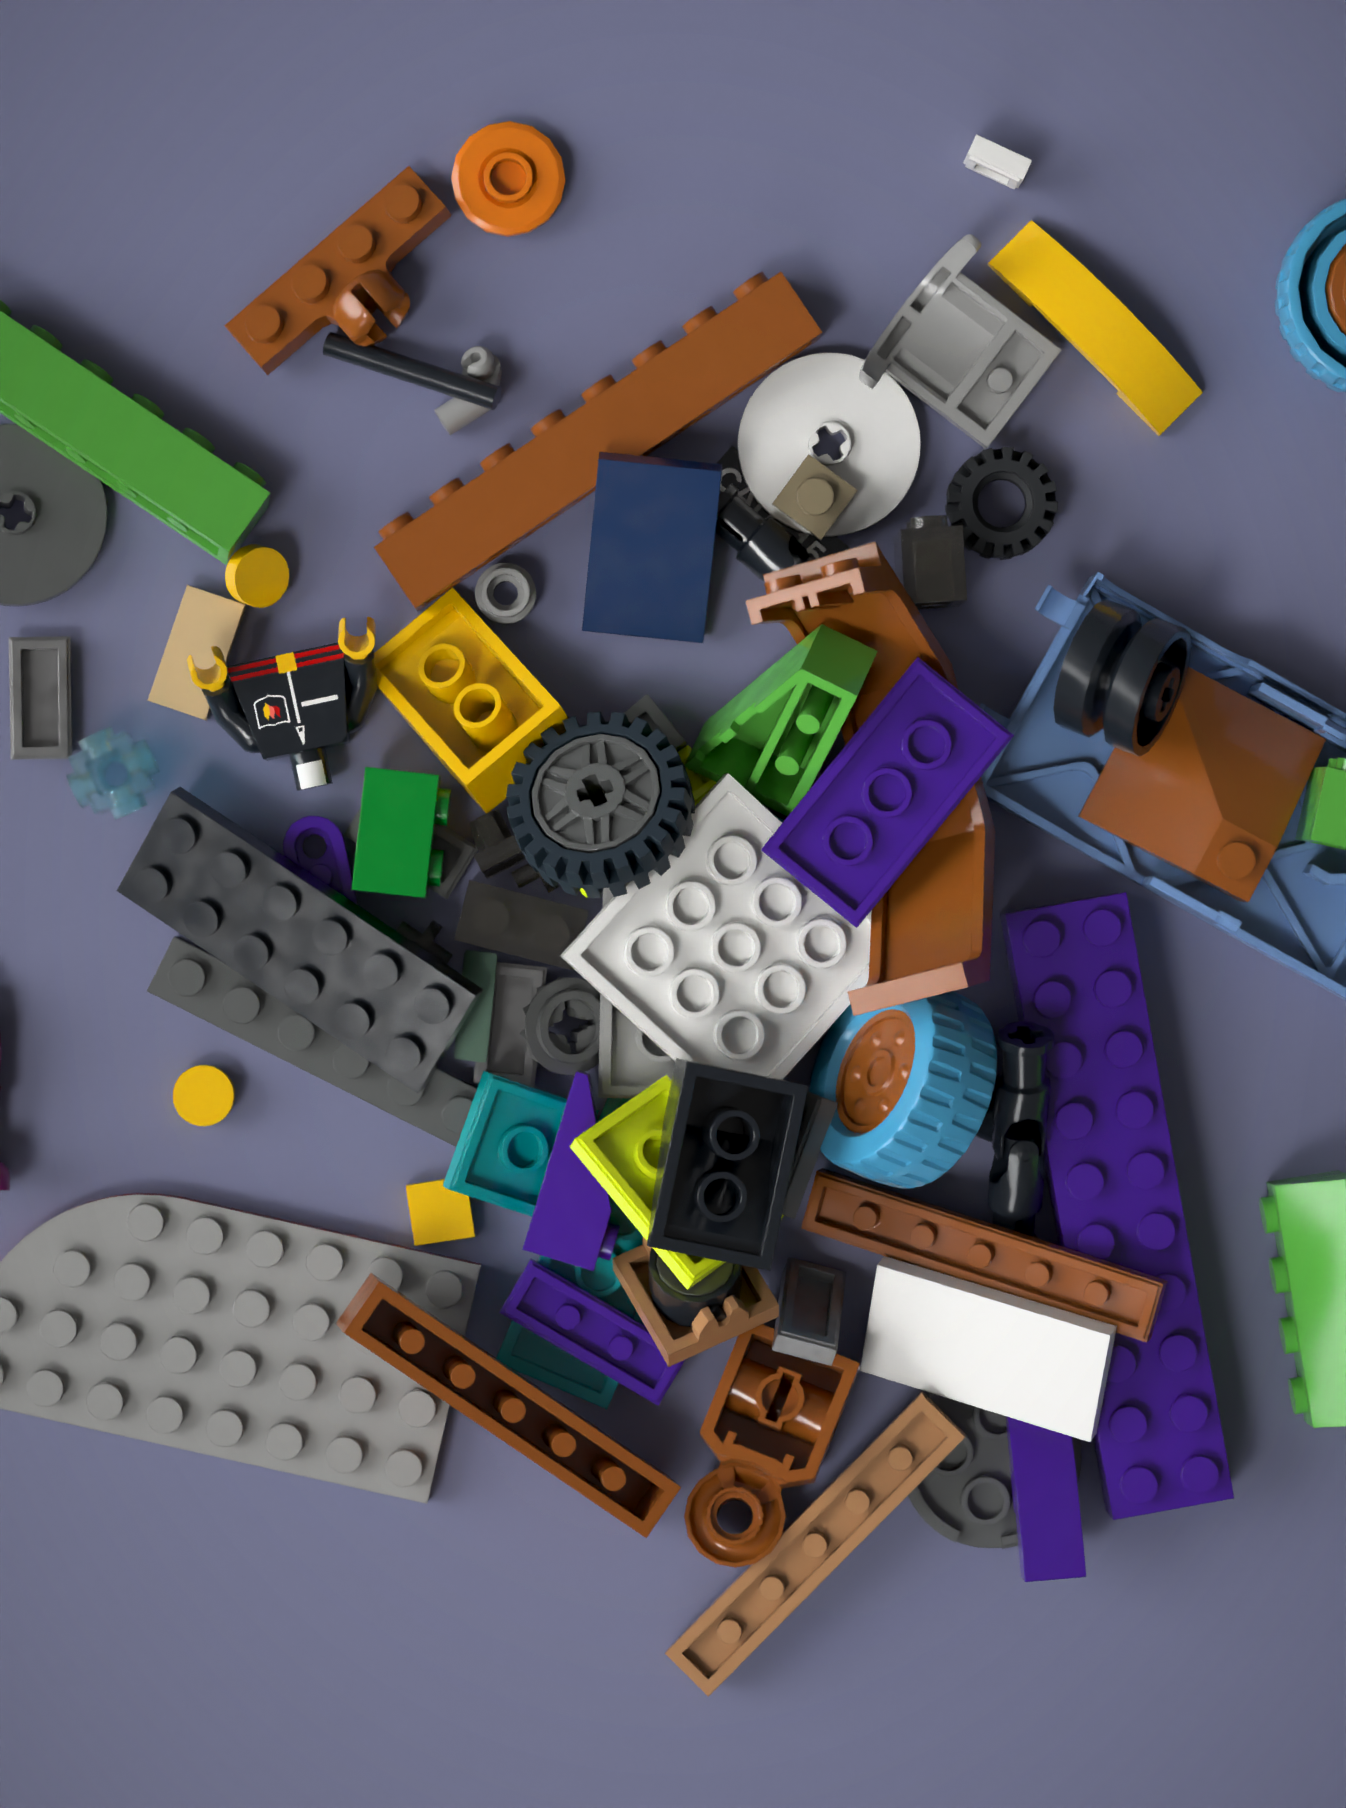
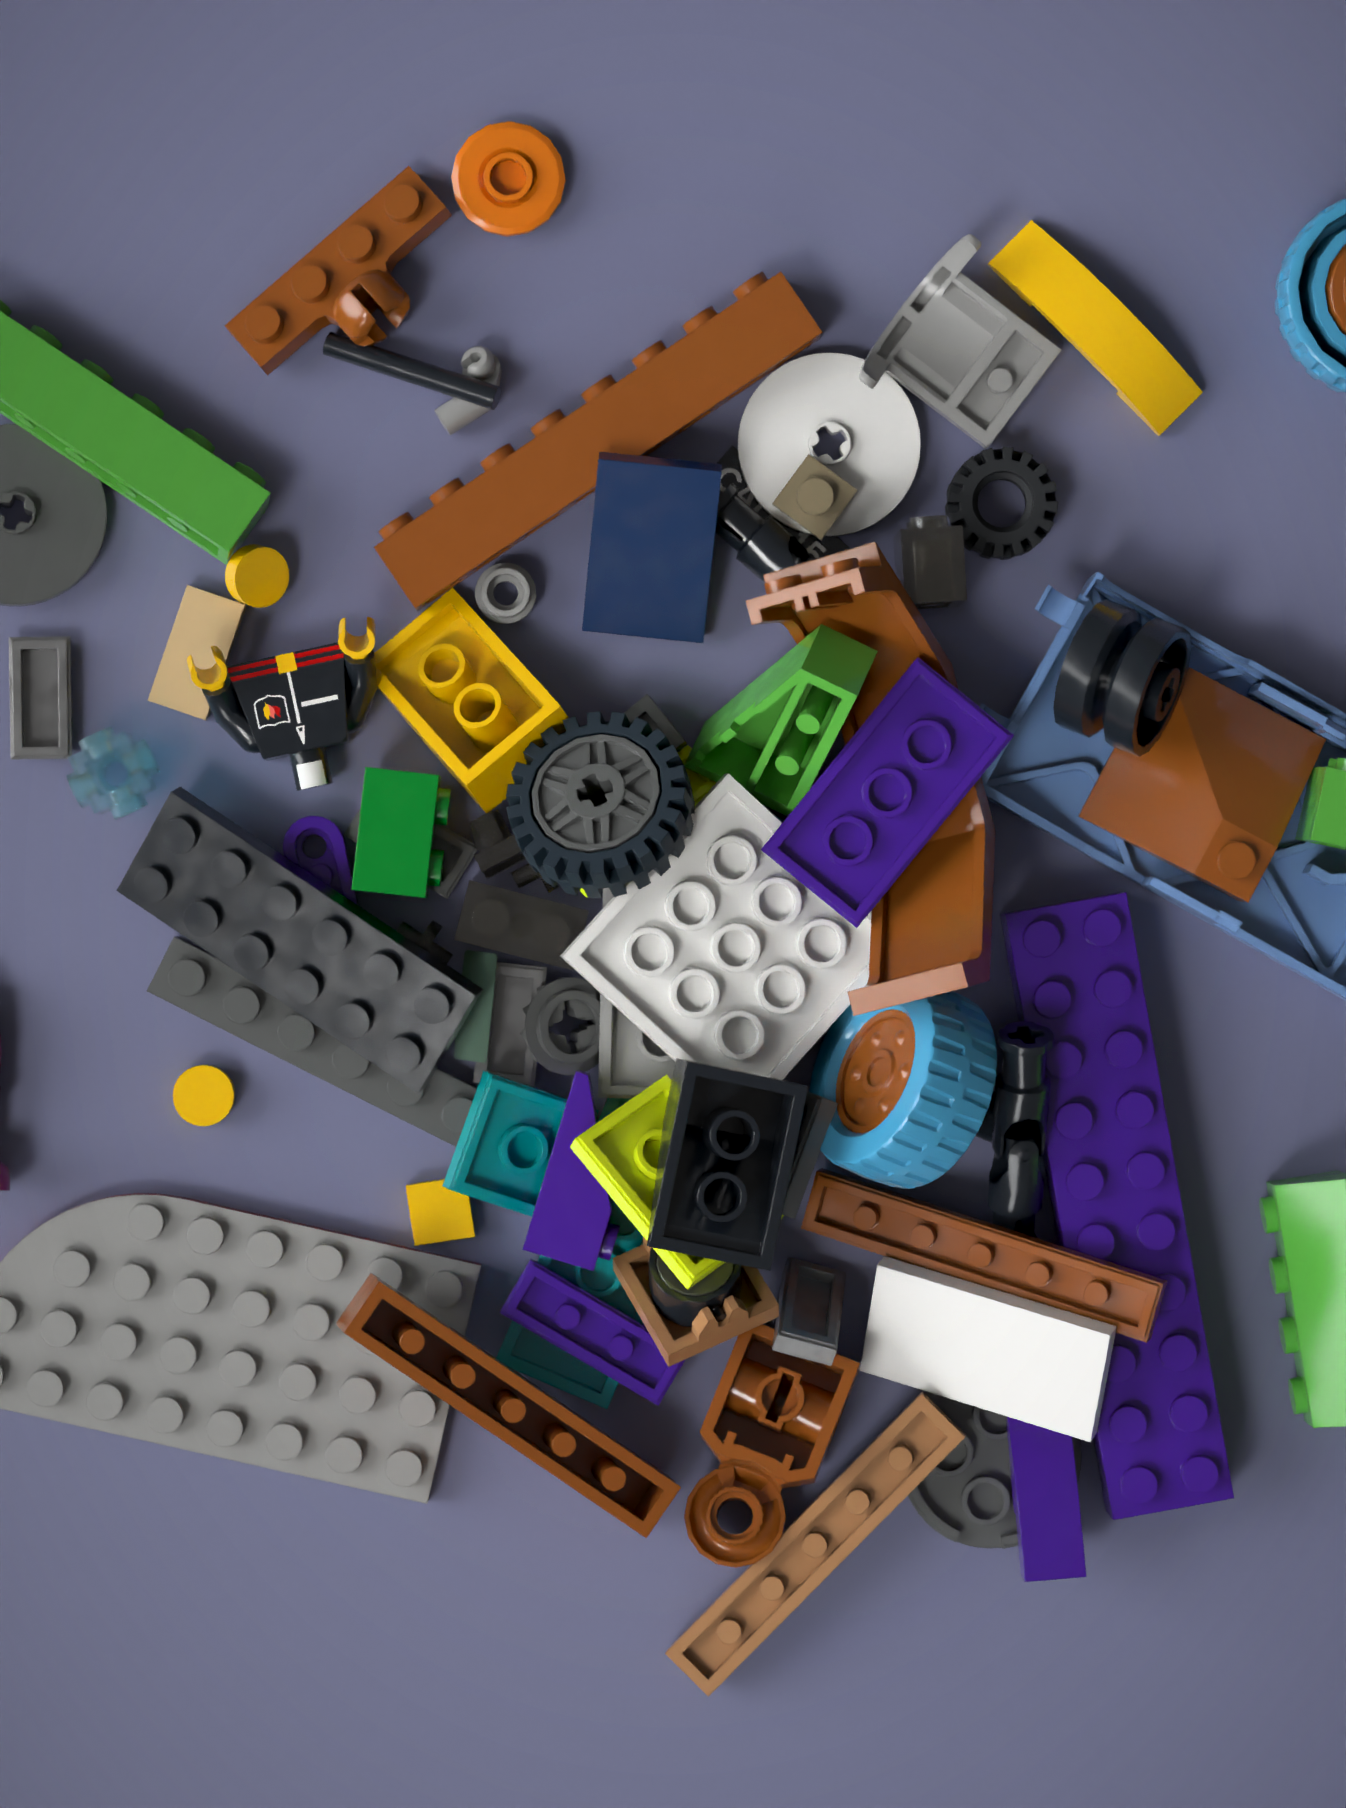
(997, 162): white tile -> none

